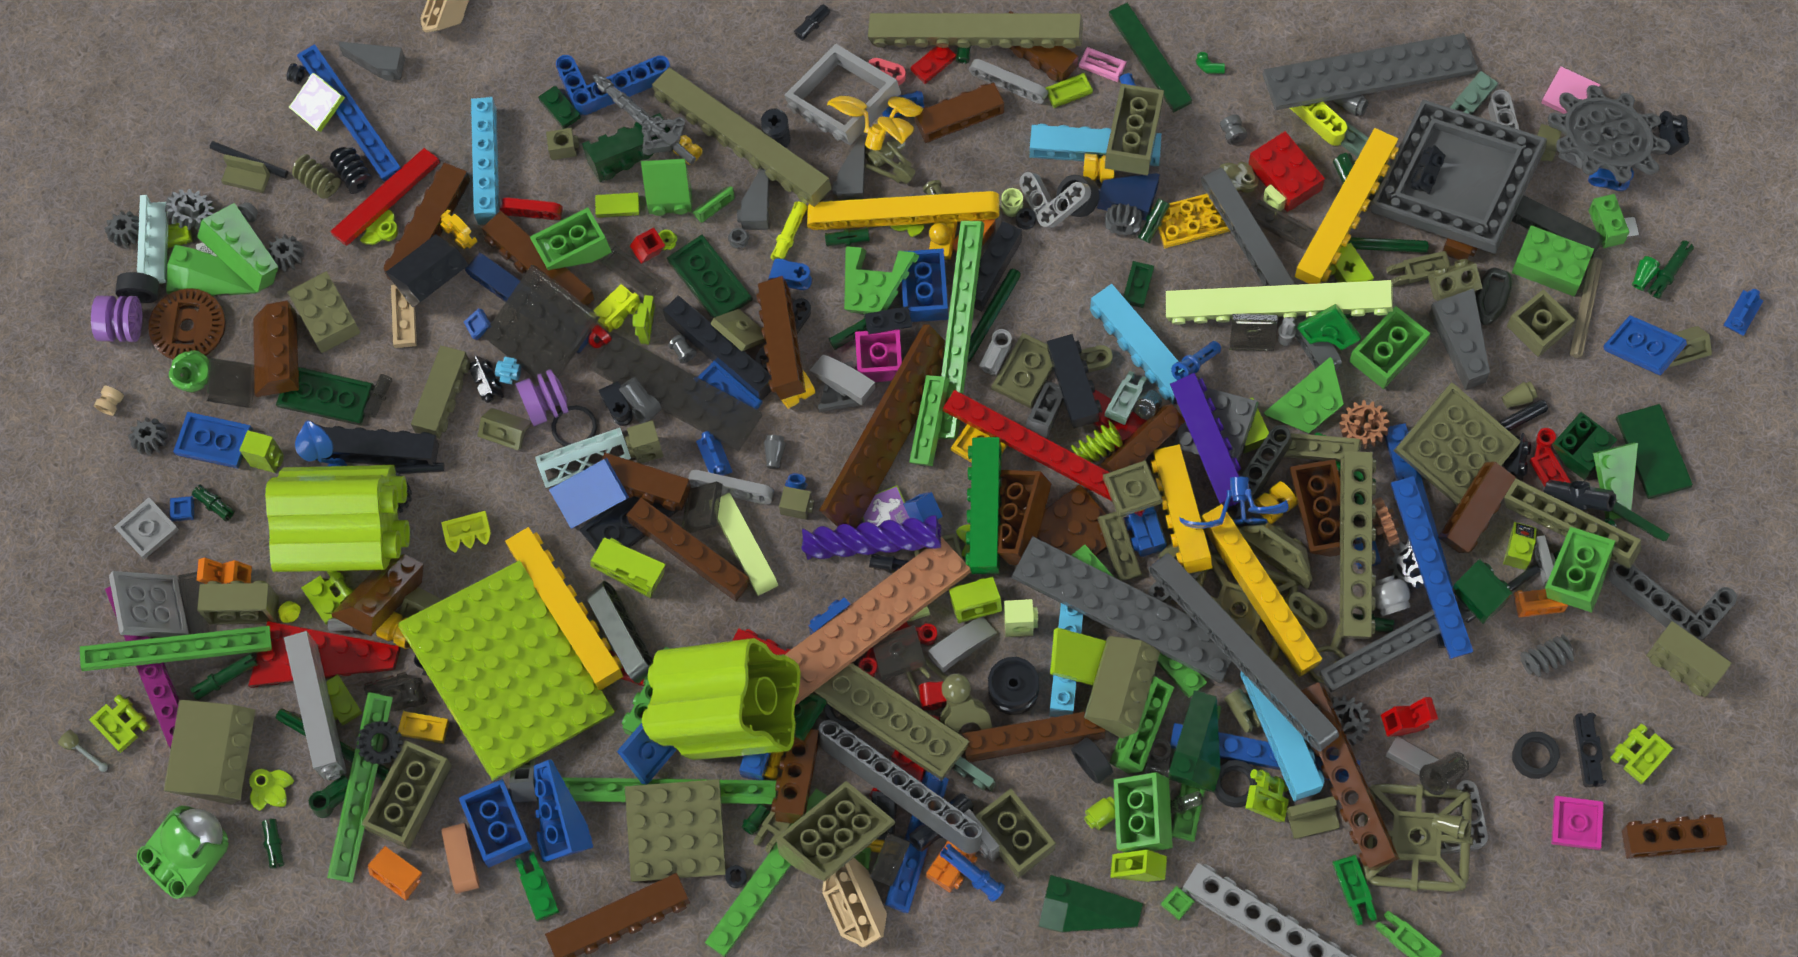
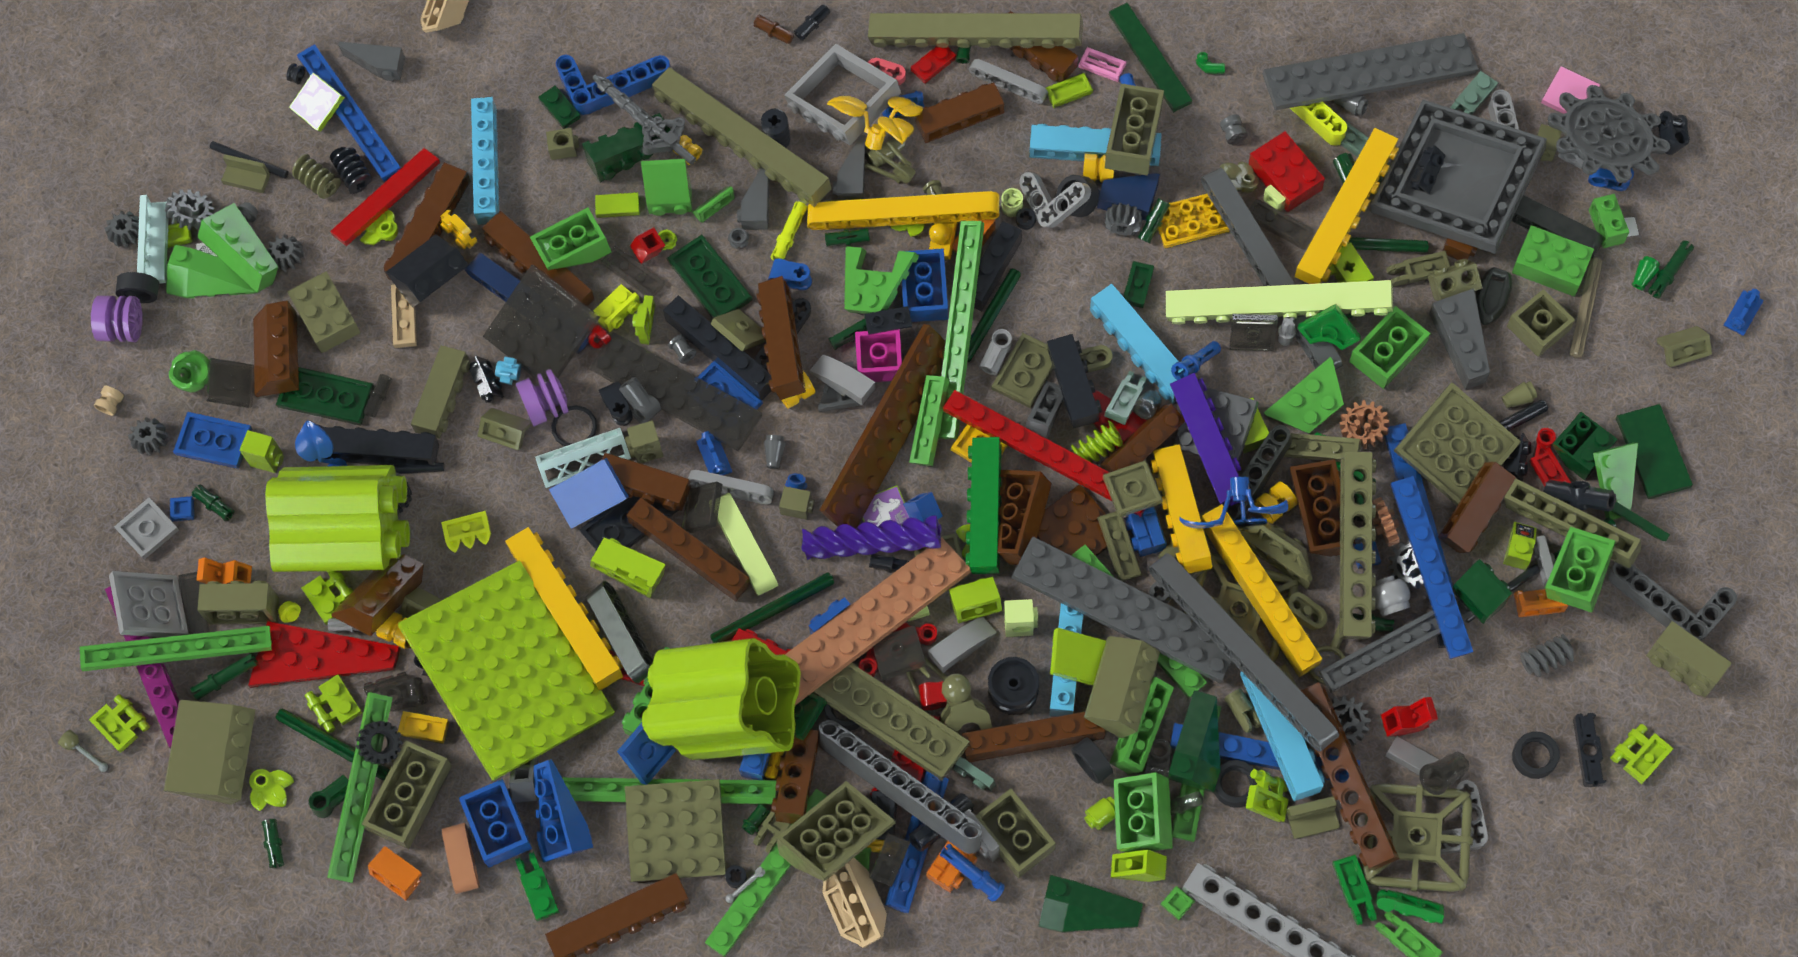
(167, 320): reddish brown piece -> none
(183, 850): bright green piece -> none
(315, 706): light grey brick -> none
(477, 324): blue tile -> none
(531, 208): red beam -> none
(758, 873): none -> light grey hinge
(773, 29): none -> reddish brown axle
(773, 608): none -> dark green axle
(1410, 905): none -> green hinge
(1452, 825): olive cone -> none
(1577, 822): dark pink plate -> none
(1637, 846): reddish brown brick -> none
(1645, 345): blue tile -> none

